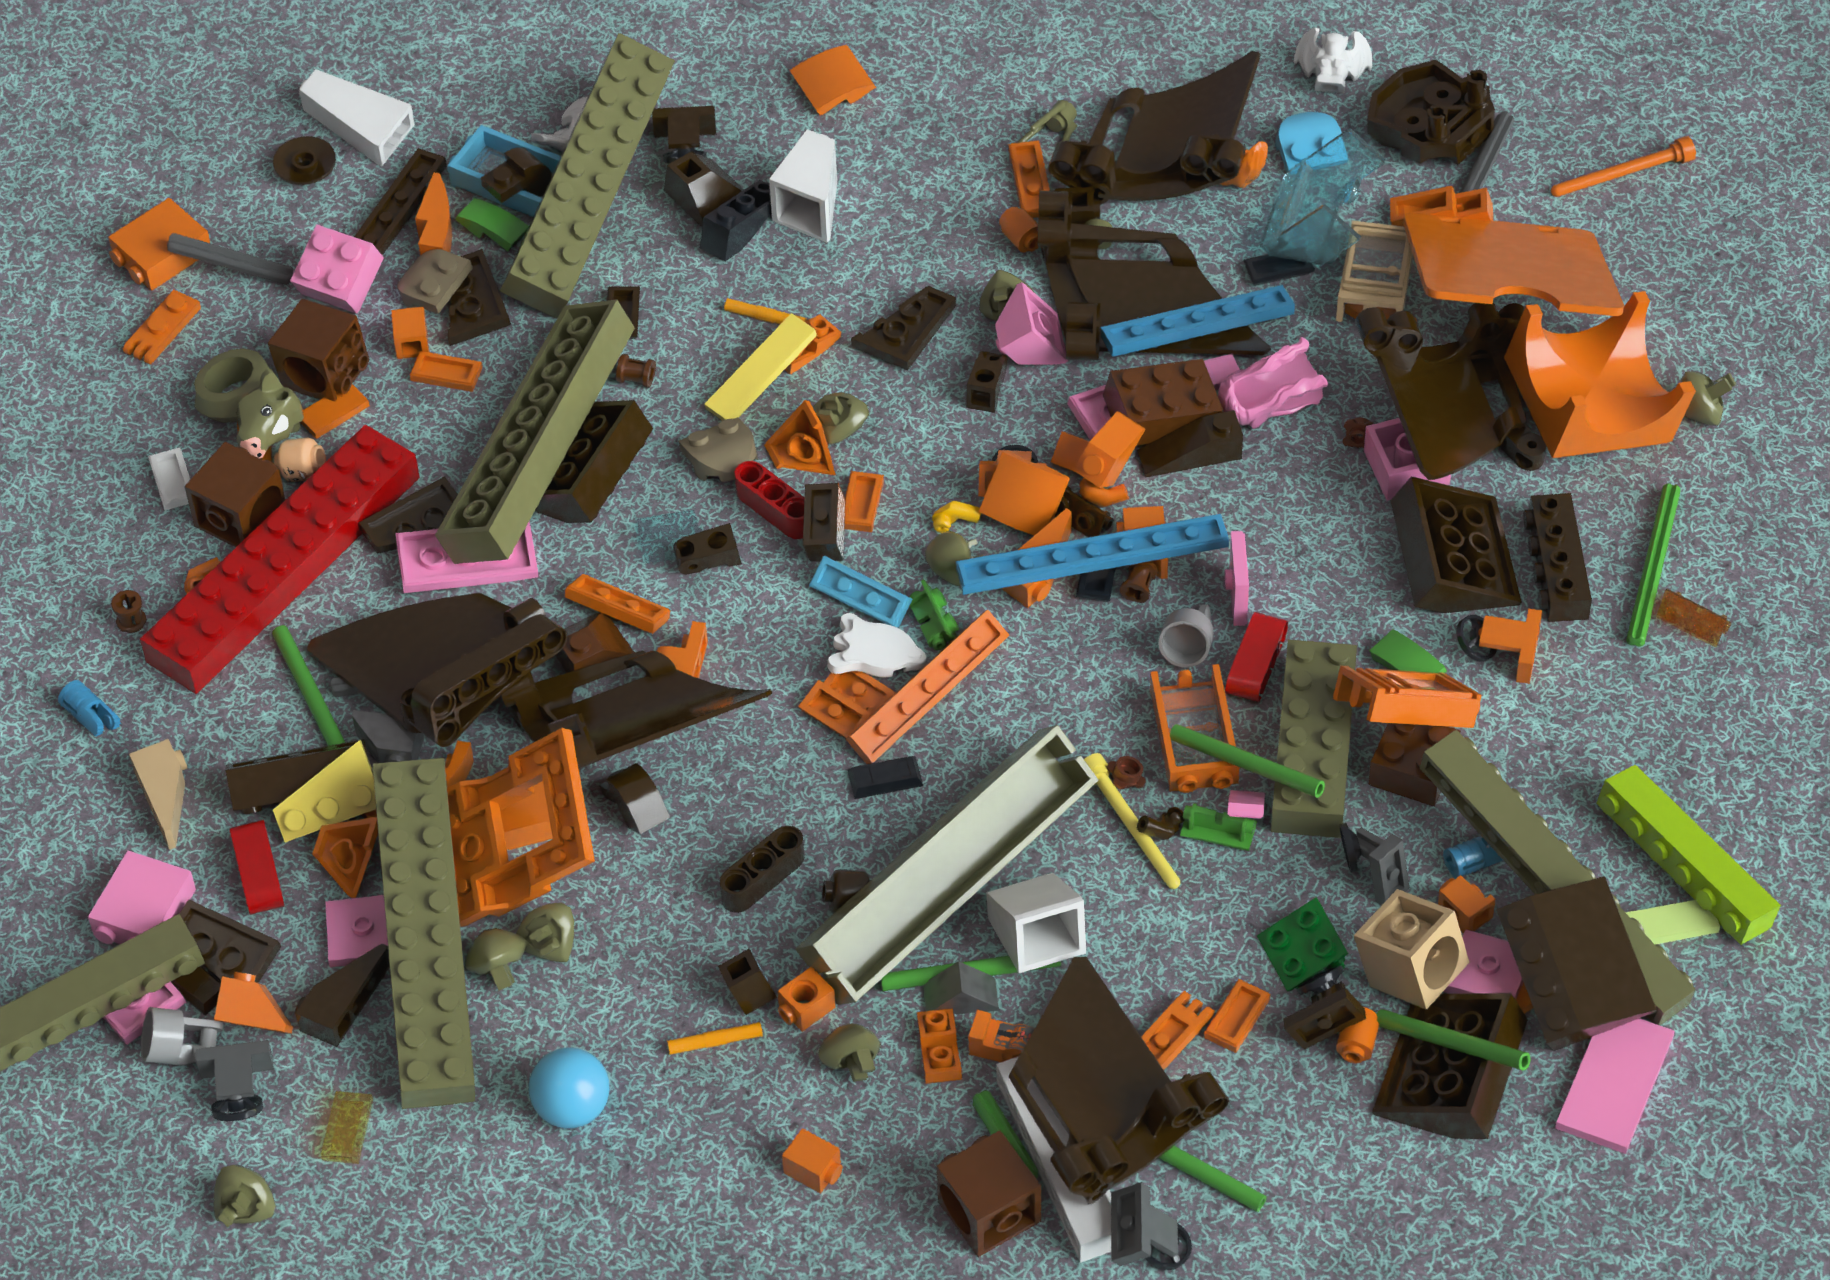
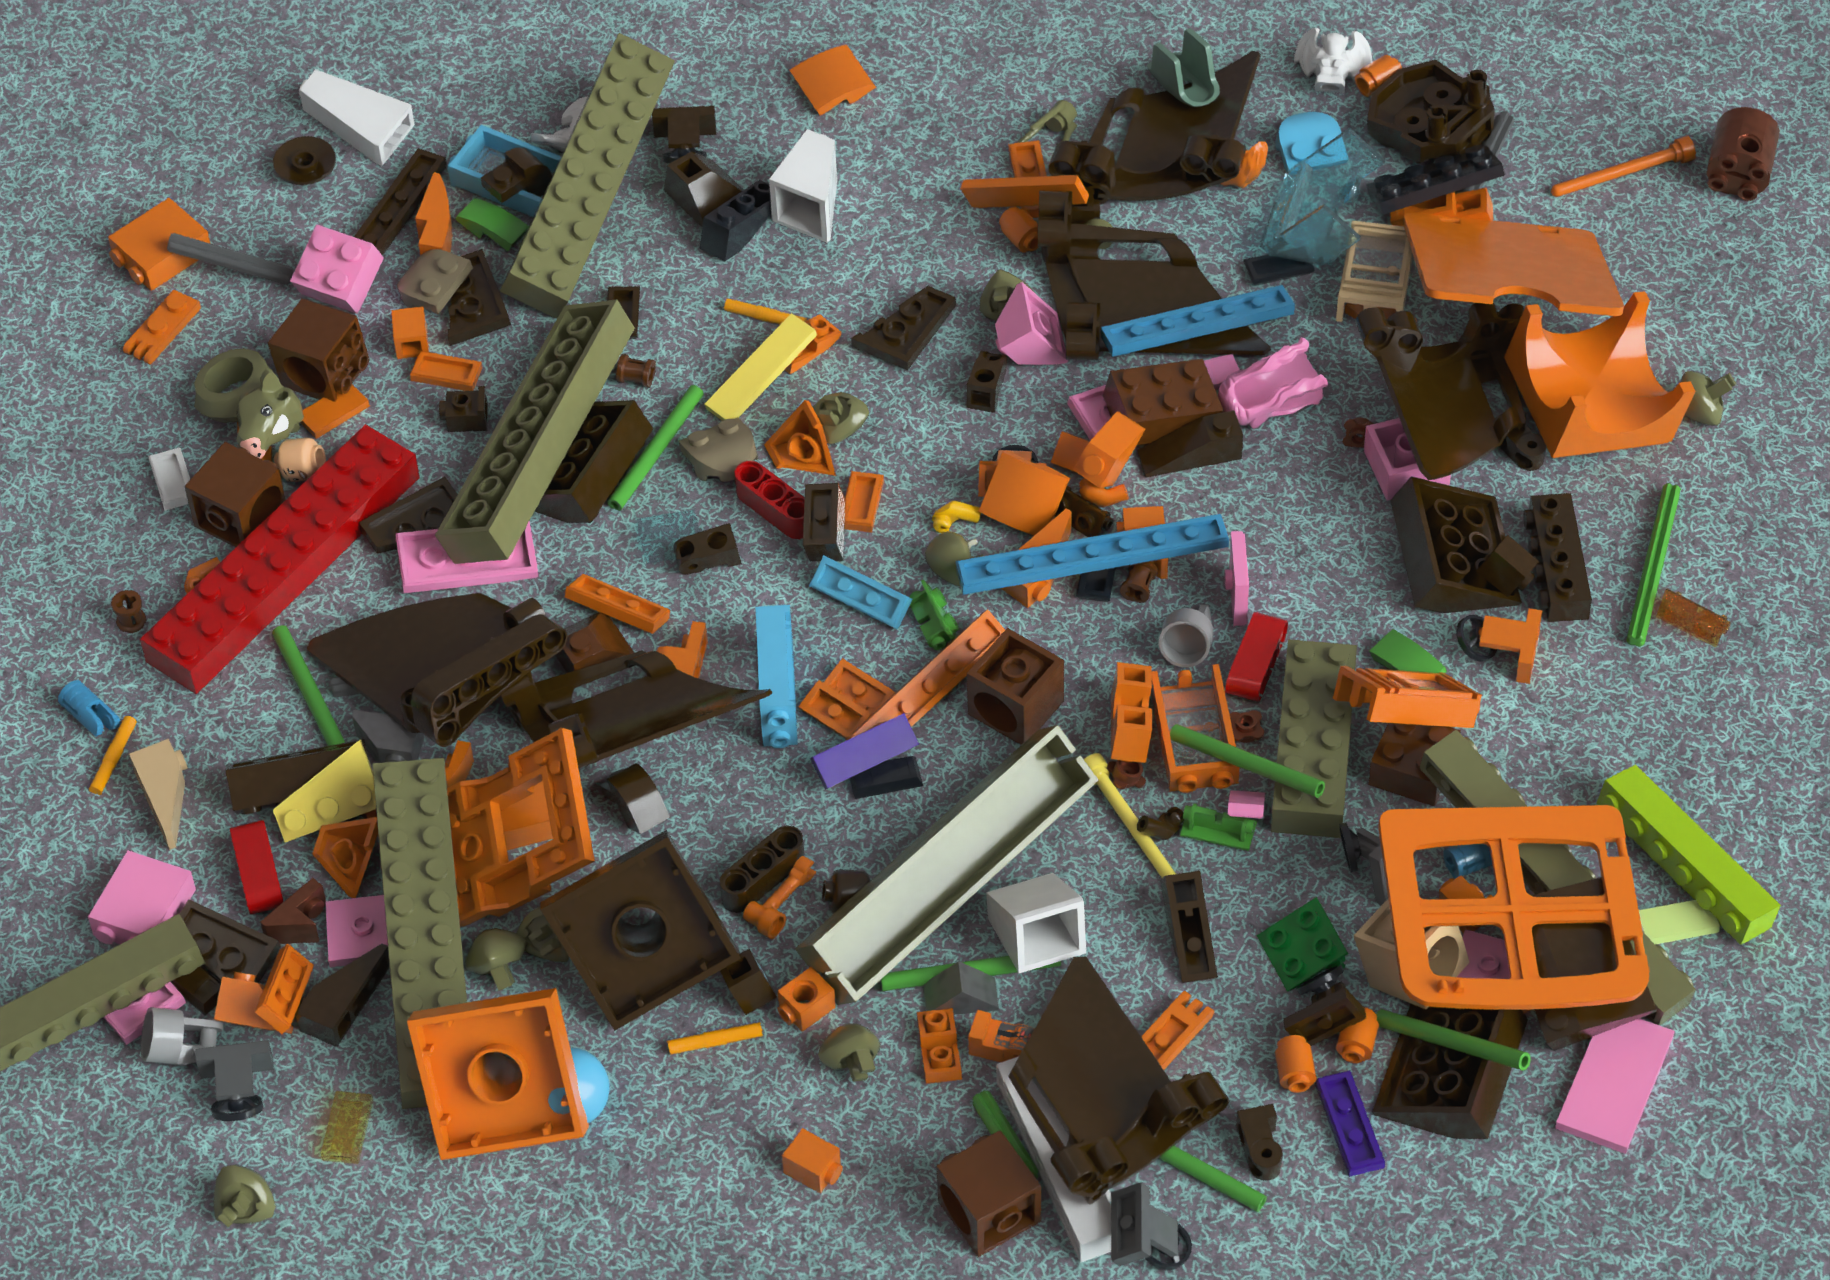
(112, 755): none -> light orange piece
(284, 988): none -> orange tile
(292, 919): none -> copper slope
(465, 410): none -> dark brown brick
(480, 1096): none -> orange piece
(647, 963): none -> dark brown piece
(655, 448): none -> bright green piece
(766, 916): none -> orange brick
(777, 674): none -> medium azure door
(864, 751): none -> dark purple tile
(873, 649): white tile -> none
(1015, 686): none -> reddish brown brick
(1020, 190): none -> orange tile
(1130, 712): none -> orange arch
(1189, 926): none -> dark brown slope
(1190, 65): none -> sand green piece
(1237, 1015): orange tile -> none
(1247, 733): none -> copper plate
(1255, 1133): none -> dark brown leg
(1295, 1063): none -> orange brick
(1349, 1123): none -> dark purple tile
(1376, 74): none -> orange brick
(1434, 180): none -> black plate
(1508, 566): none -> dark brown brick
(1512, 907): none -> orange window
(1743, 152): none -> copper cylinder

